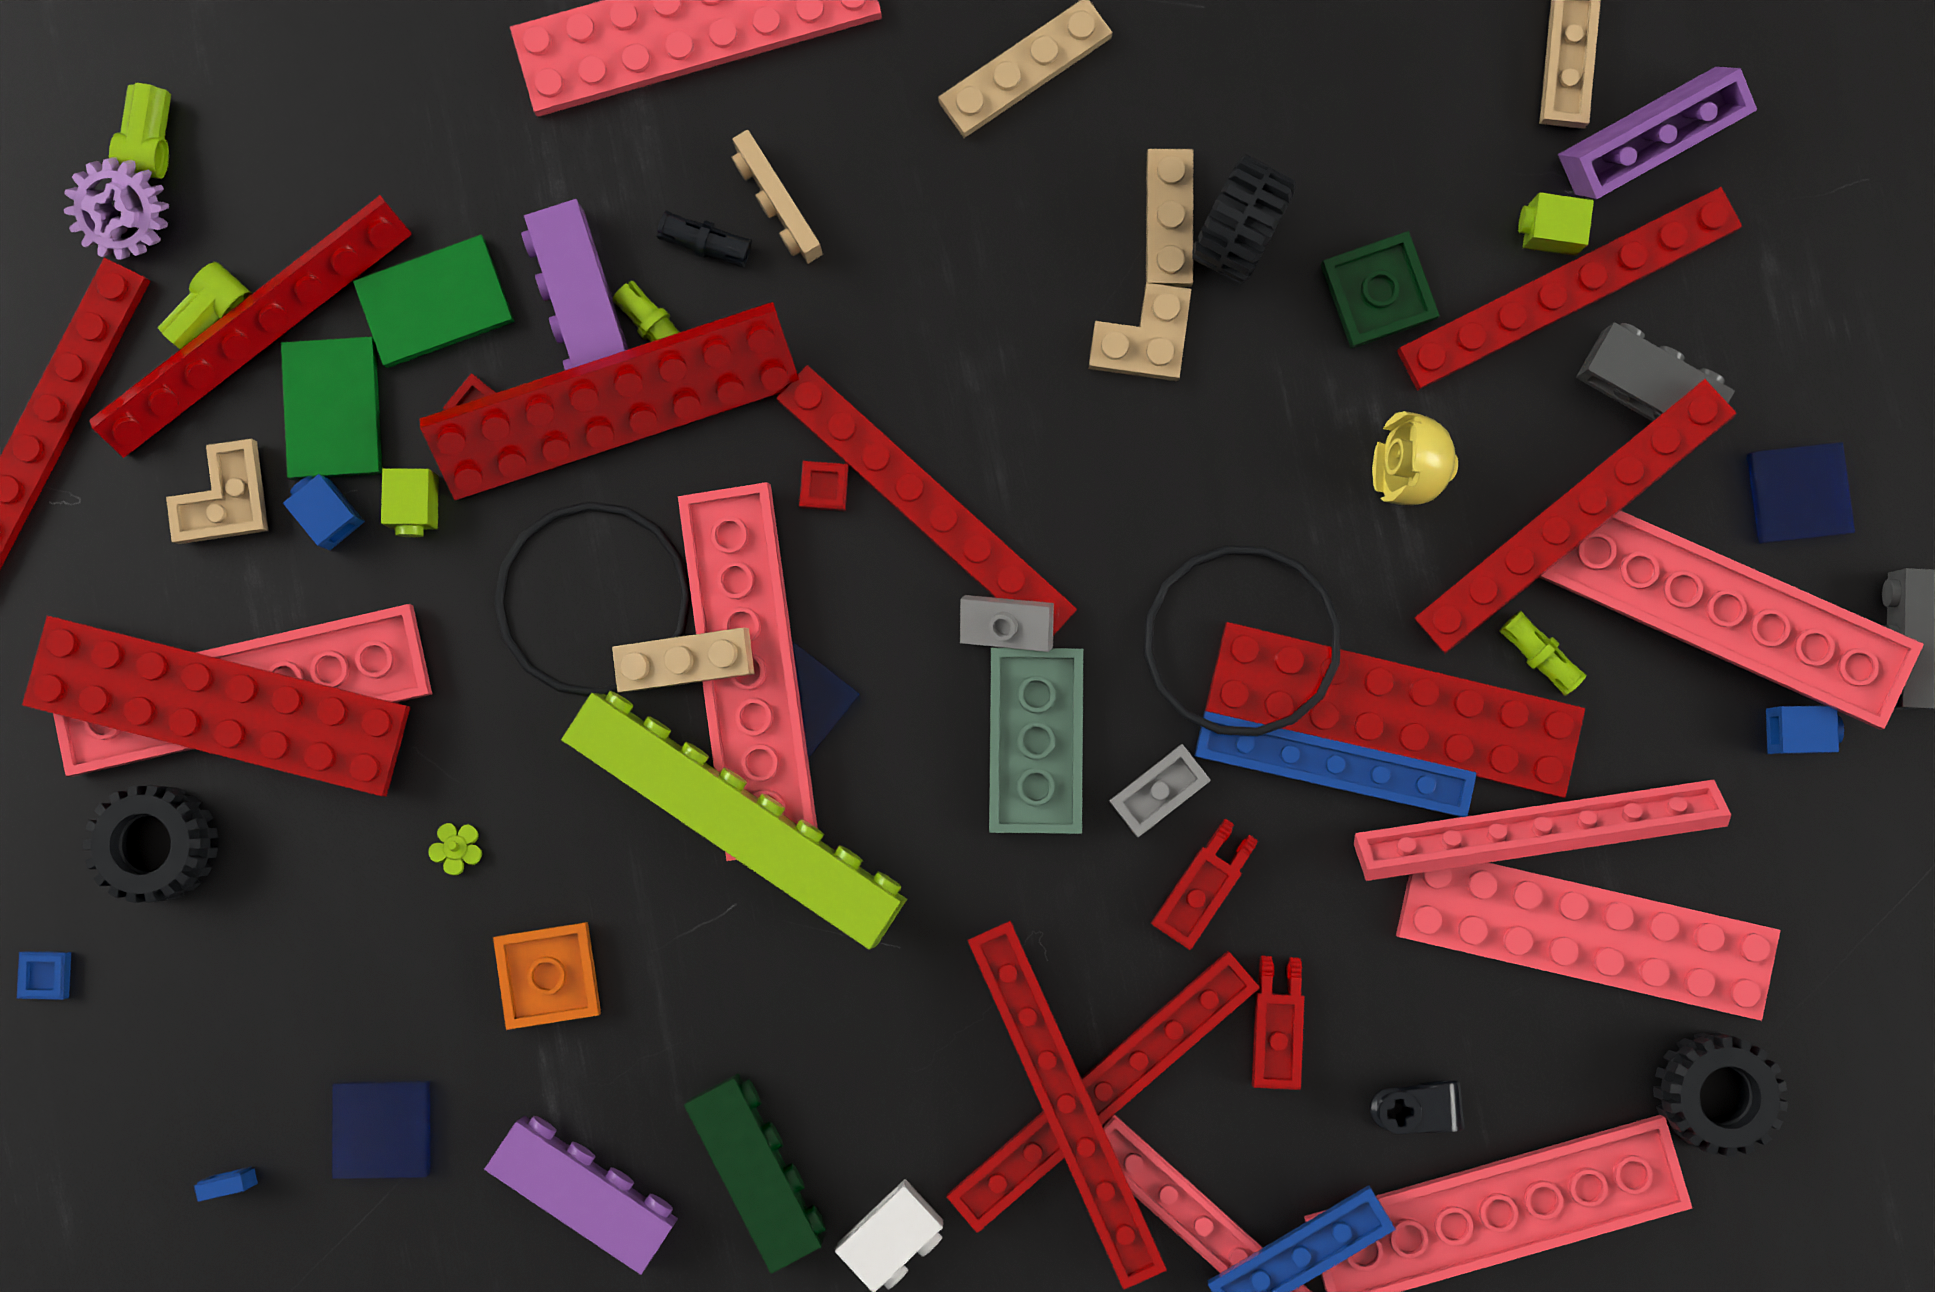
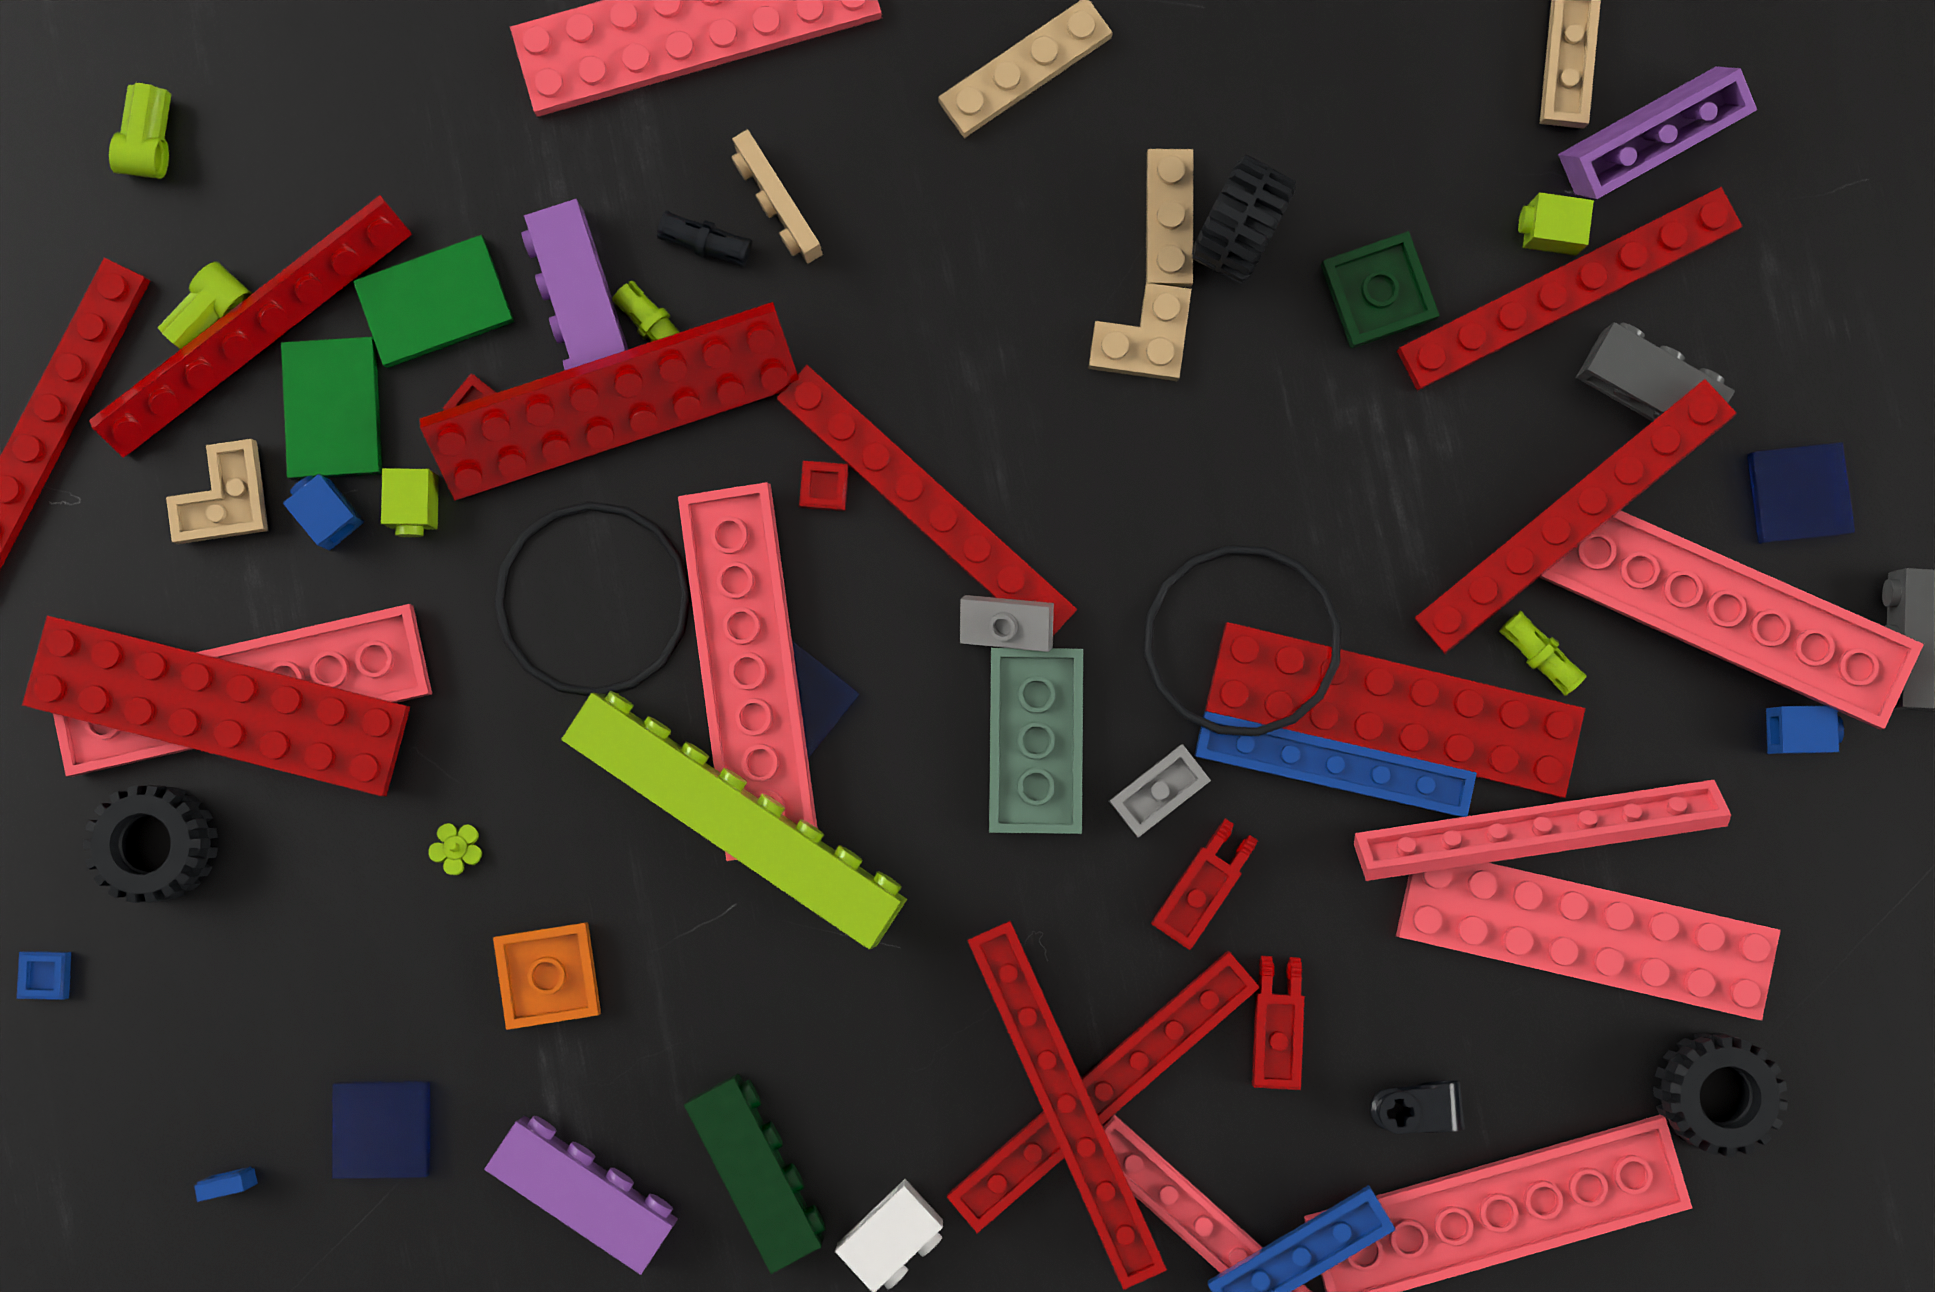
(101, 220): lavender gear -> none
(683, 660): tan plate -> none
(1414, 461): light yellow cylinder -> none

